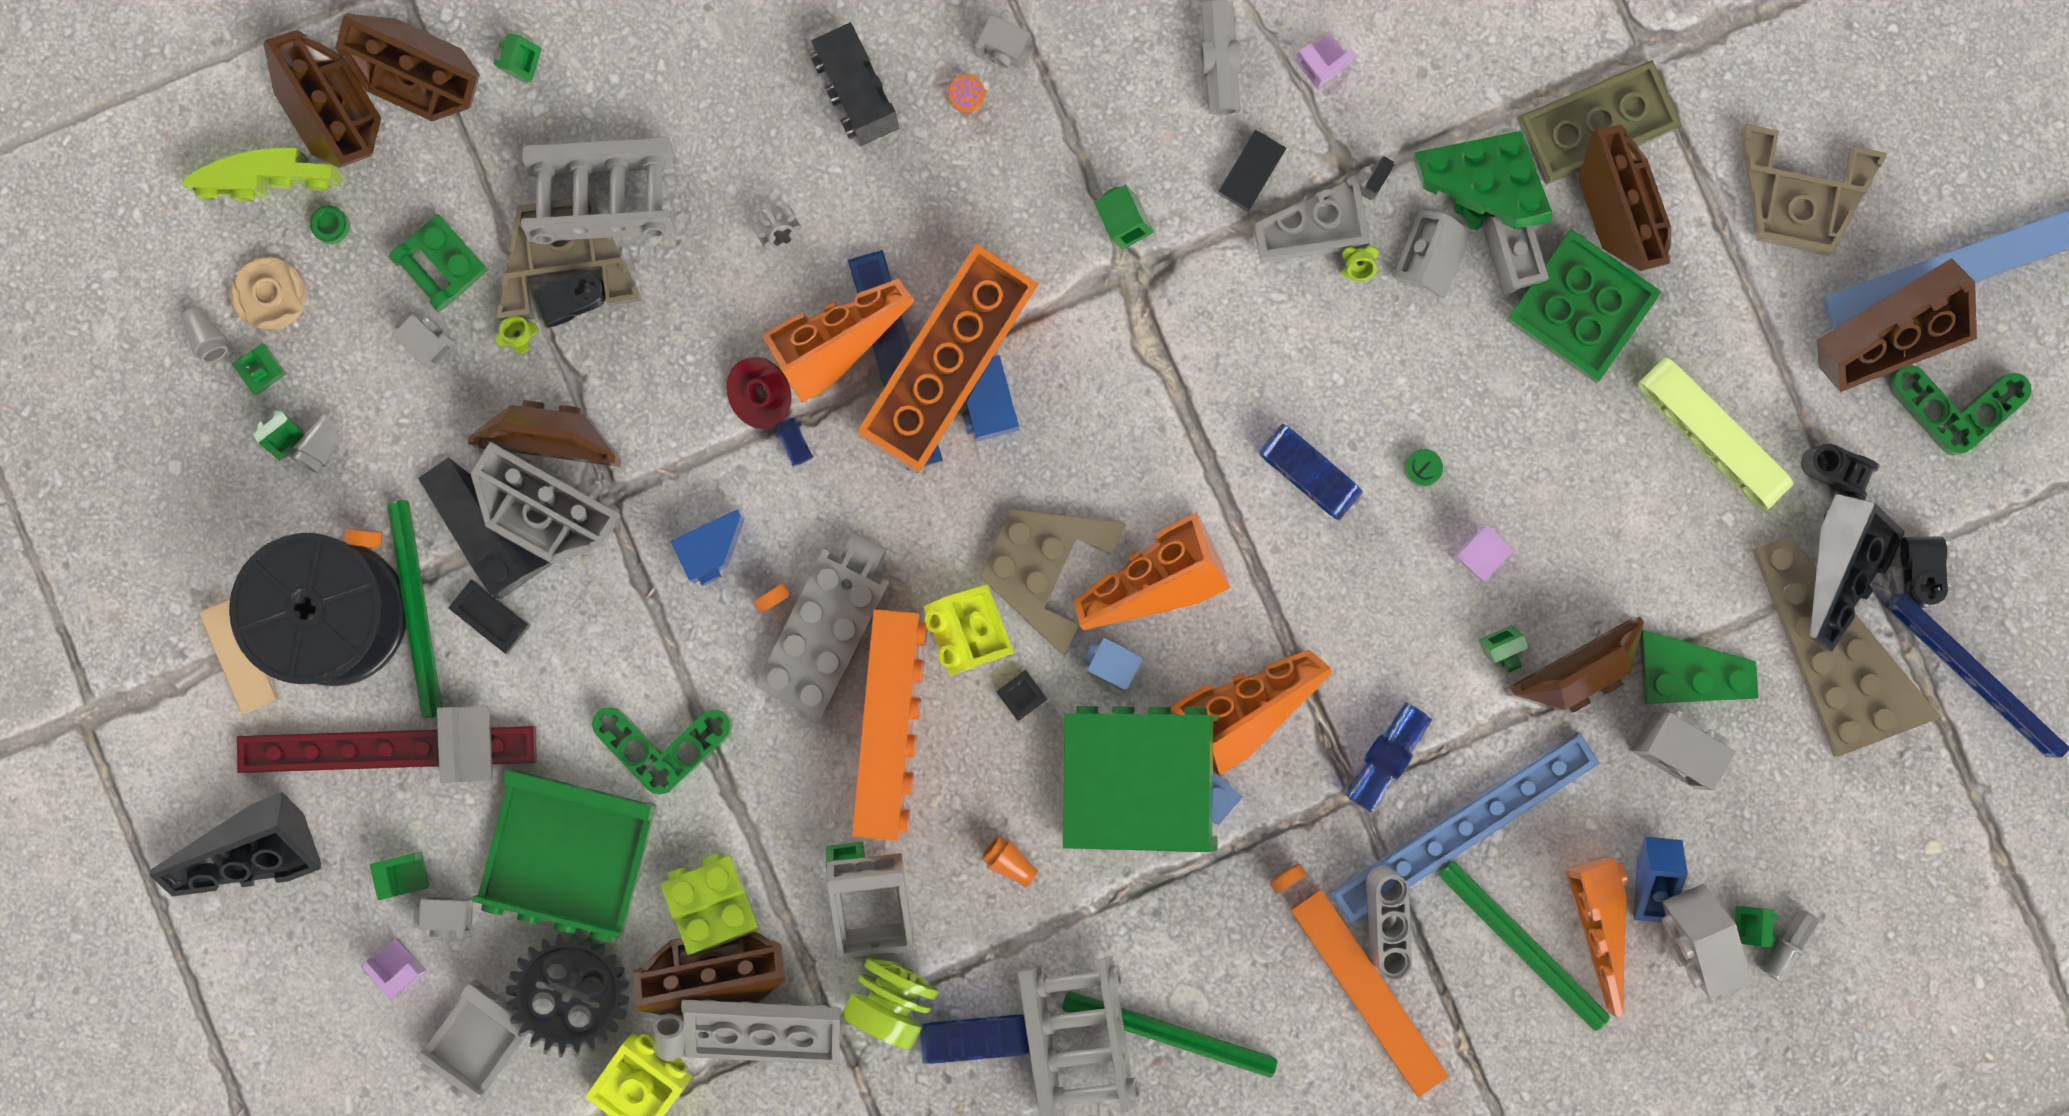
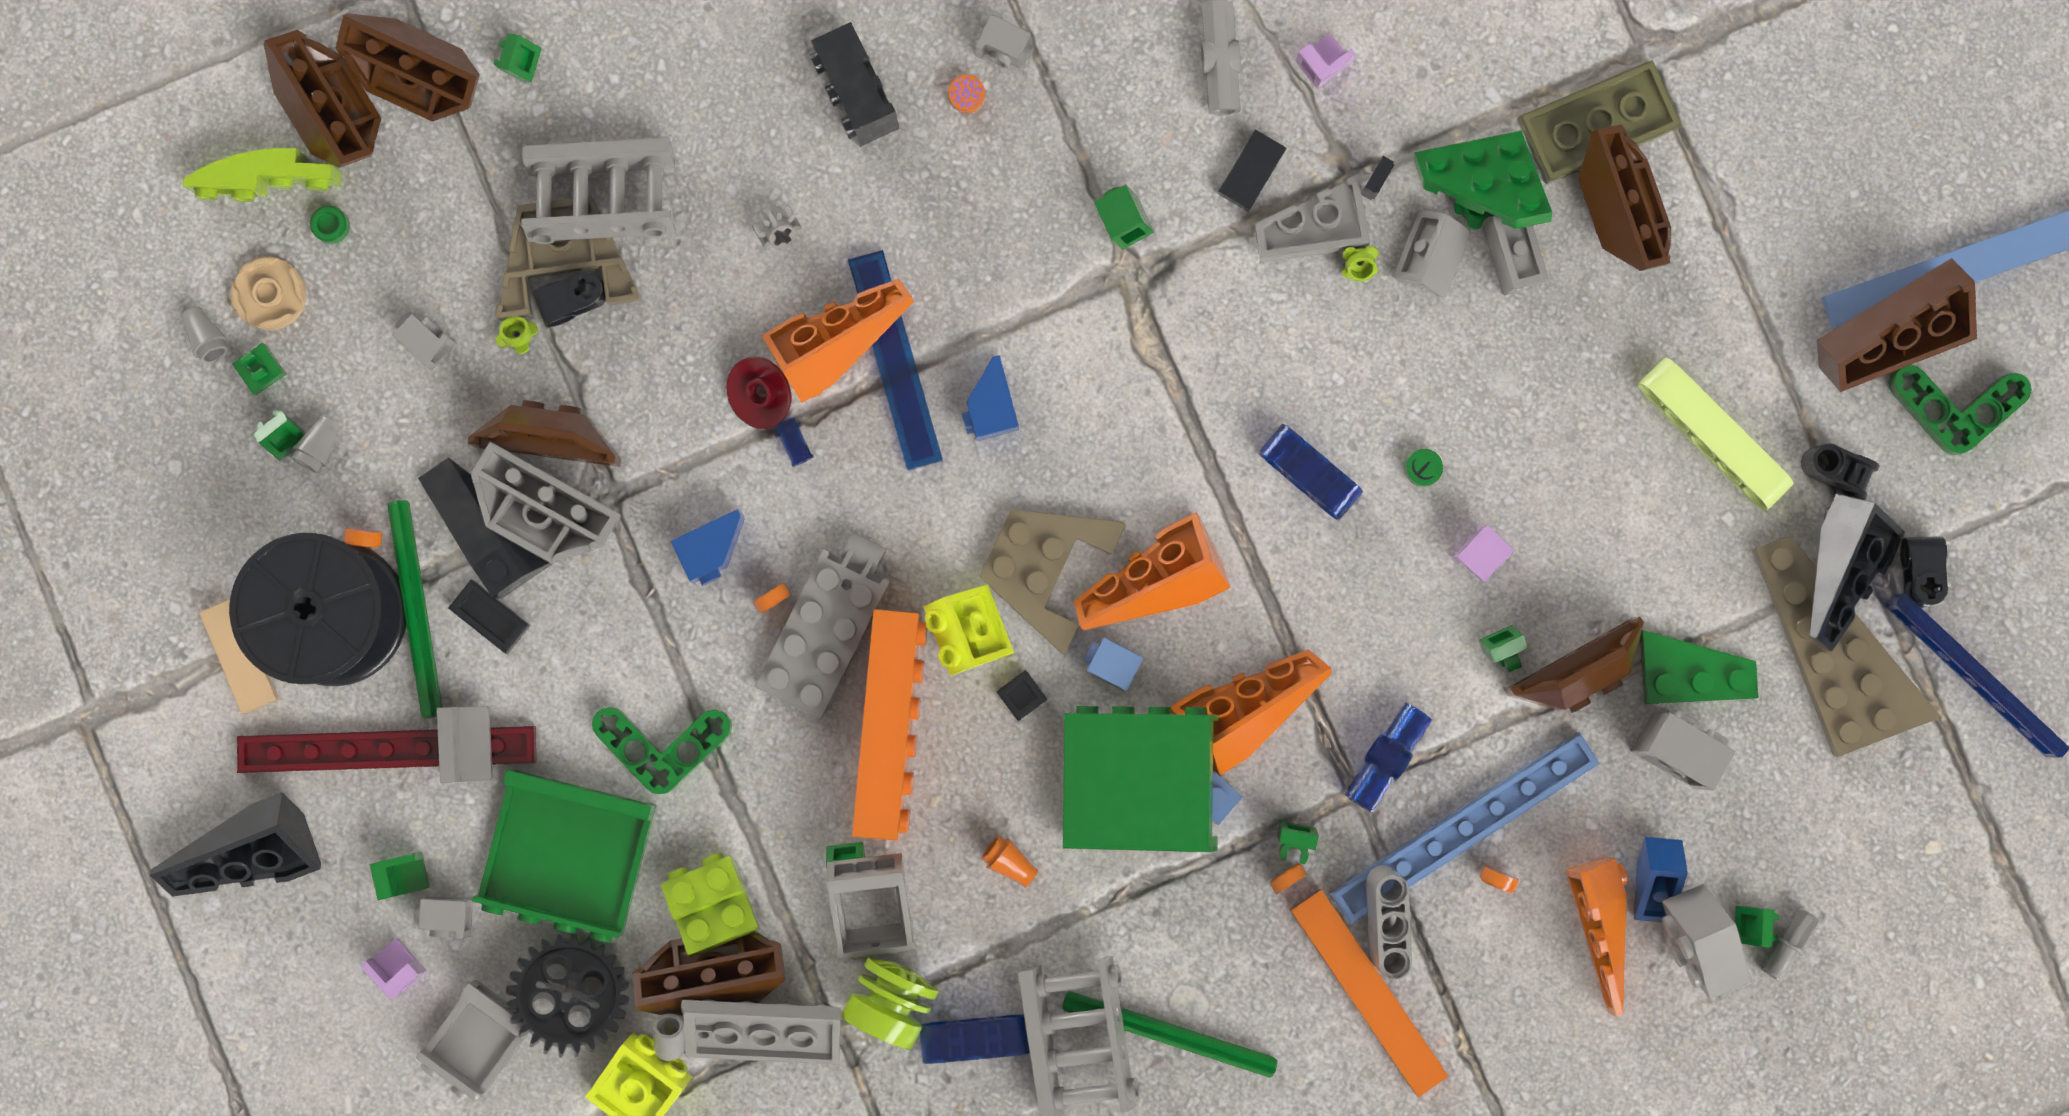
(447, 253): green plate -> none
(946, 359): orange brick -> none
(1296, 836): none -> green tile
(1499, 879): none -> orange tile
(1524, 946): green axle -> none
(1584, 306): green plate -> none
(1798, 207): dark tan wing -> none

